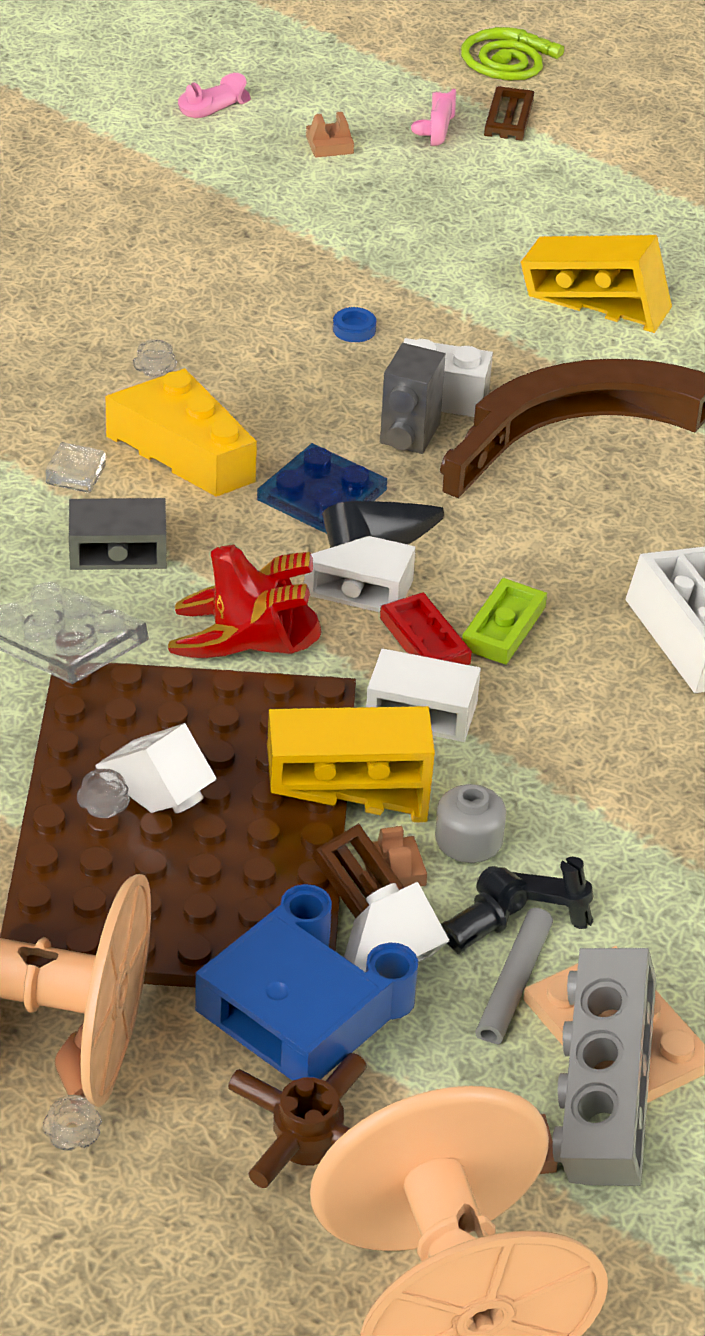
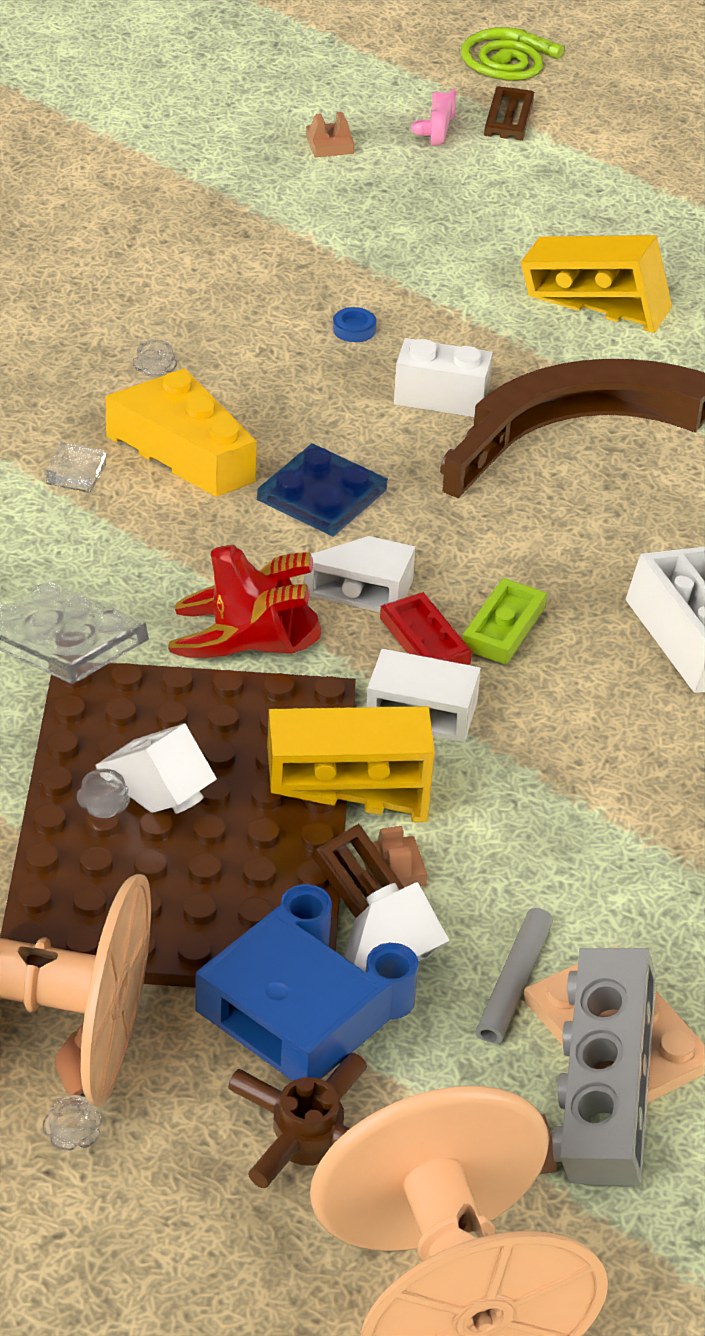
(117, 533): flat silver brick -> none
(204, 102): bright pink piece -> none
(379, 519): black piece -> none
(412, 398): flat silver brick -> none
(470, 823): light grey head -> none
(507, 892): black pin -> none

